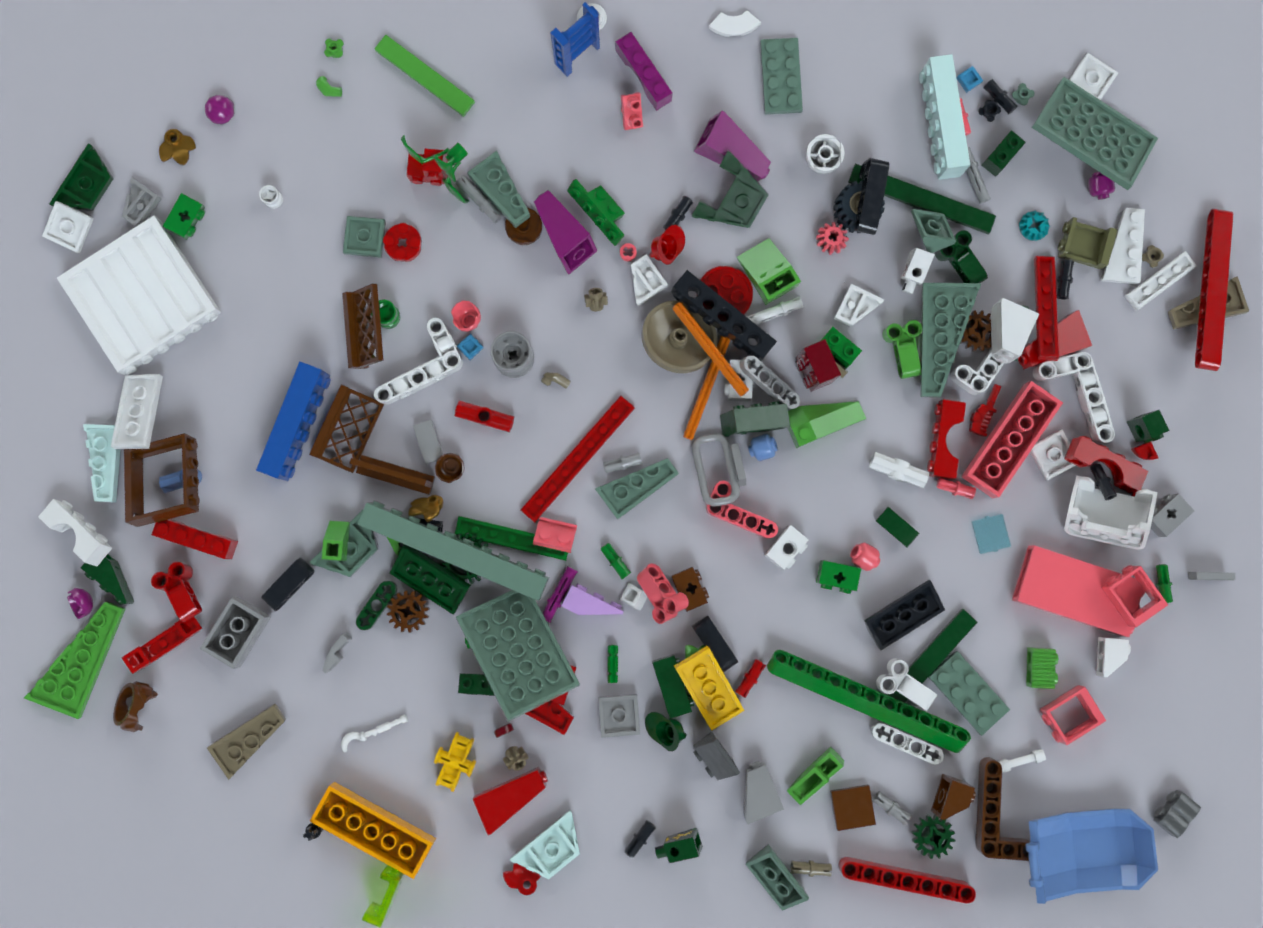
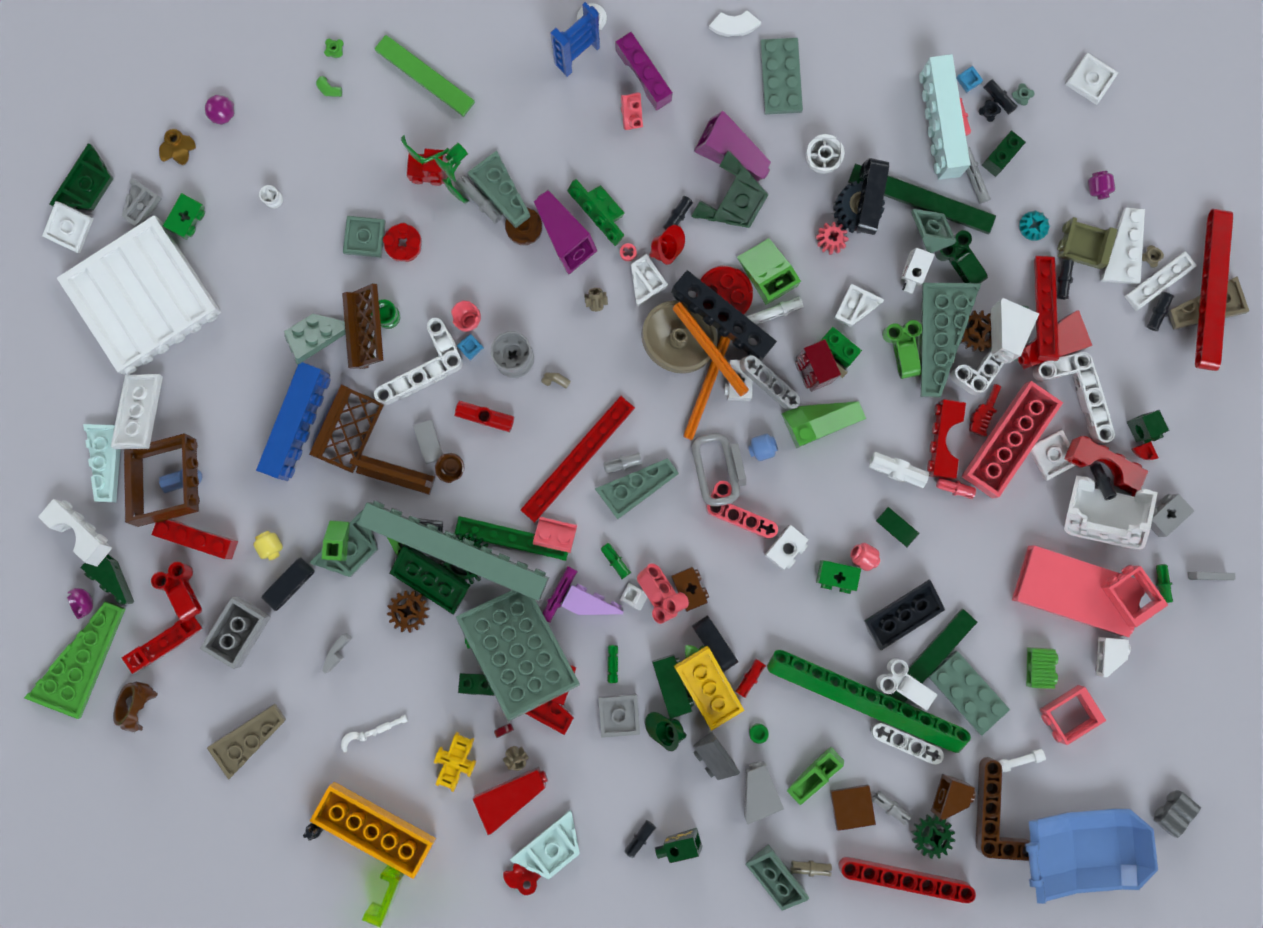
(268, 545): none -> light yellow head
(313, 335): none -> sand green wing
(363, 614): dark green beam -> none
(429, 507): pearl gold plate -> none
(755, 419): wedge -> none
(758, 733): none -> green tile
(991, 533): clear light blue piece -> none
(1095, 133): sand green plate -> none
(1160, 311): none -> black pin

